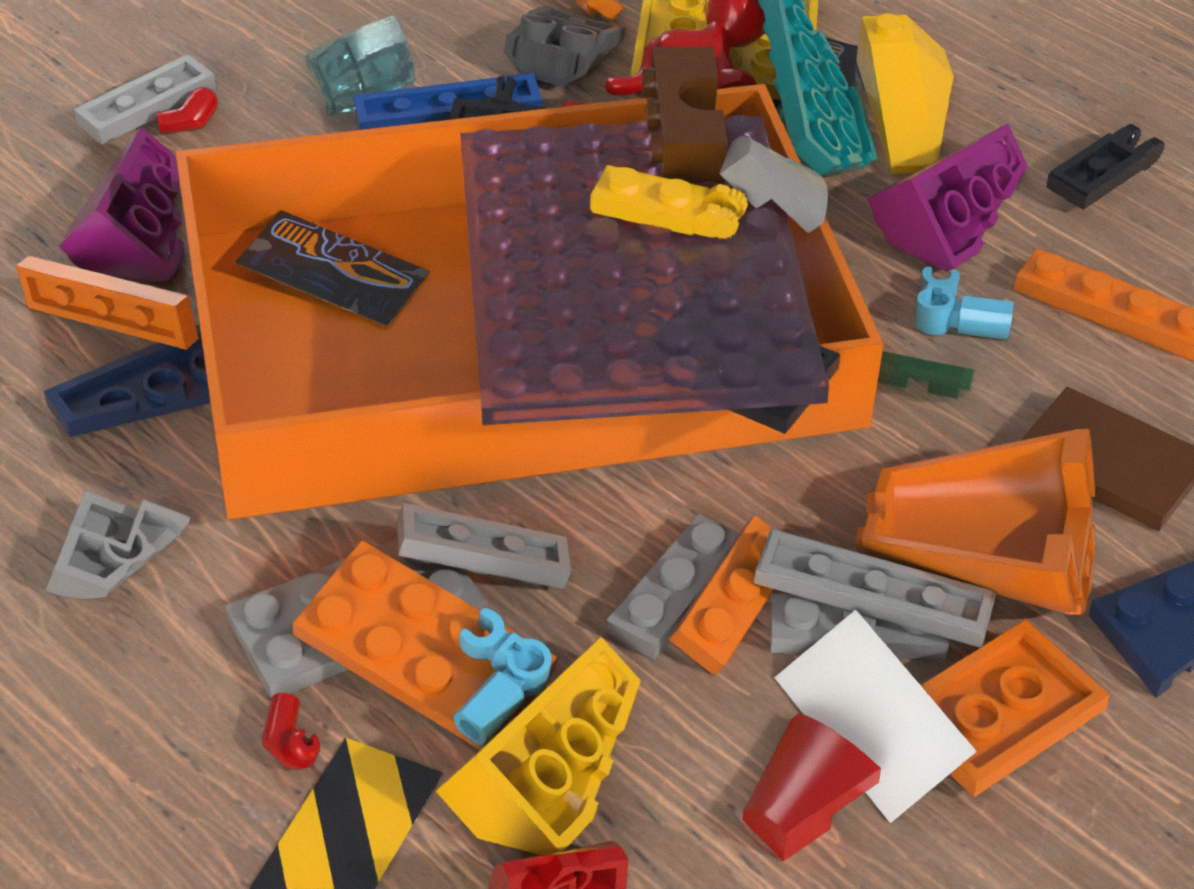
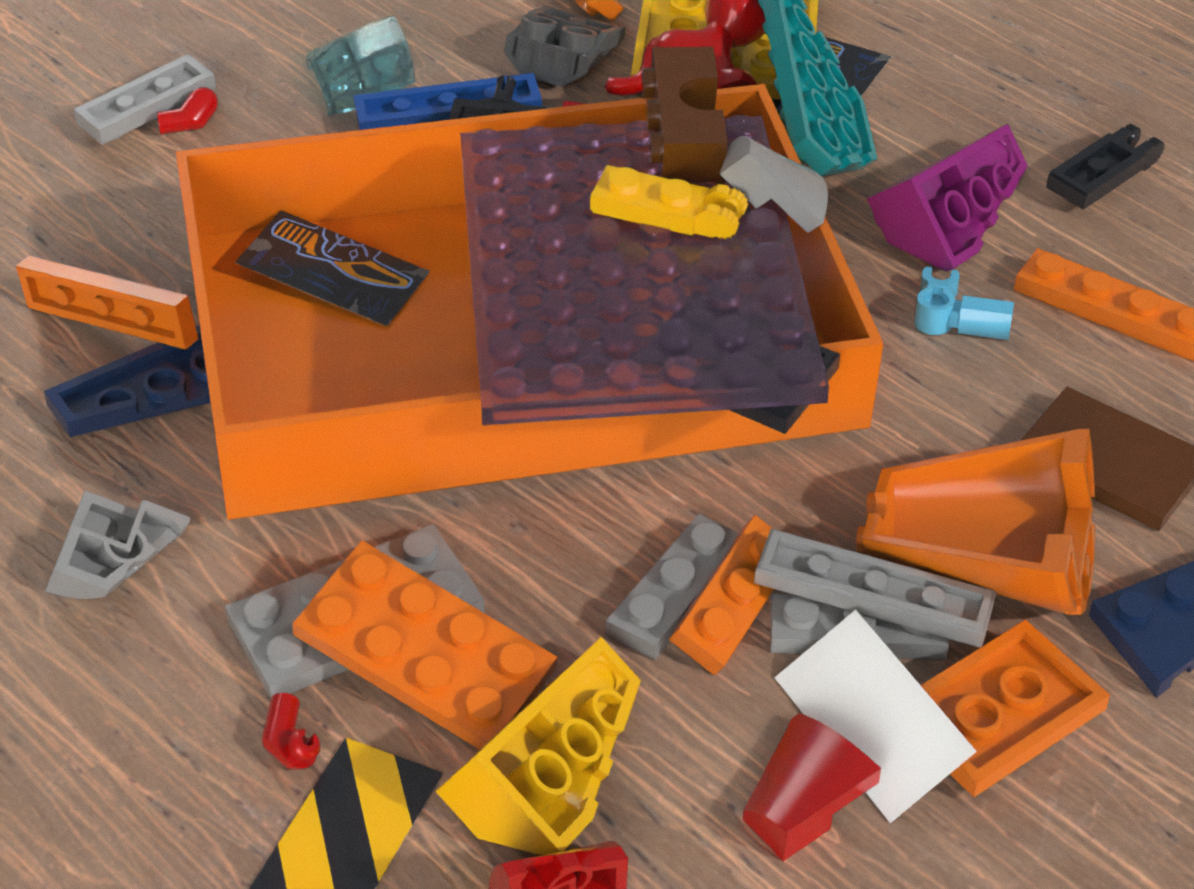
(131, 216): magenta wedge -> none
(483, 546): light grey plate -> none
(521, 671): medium azure bar -> none
(906, 89): yellow wedge -> none
(942, 378): clear green plate -> none

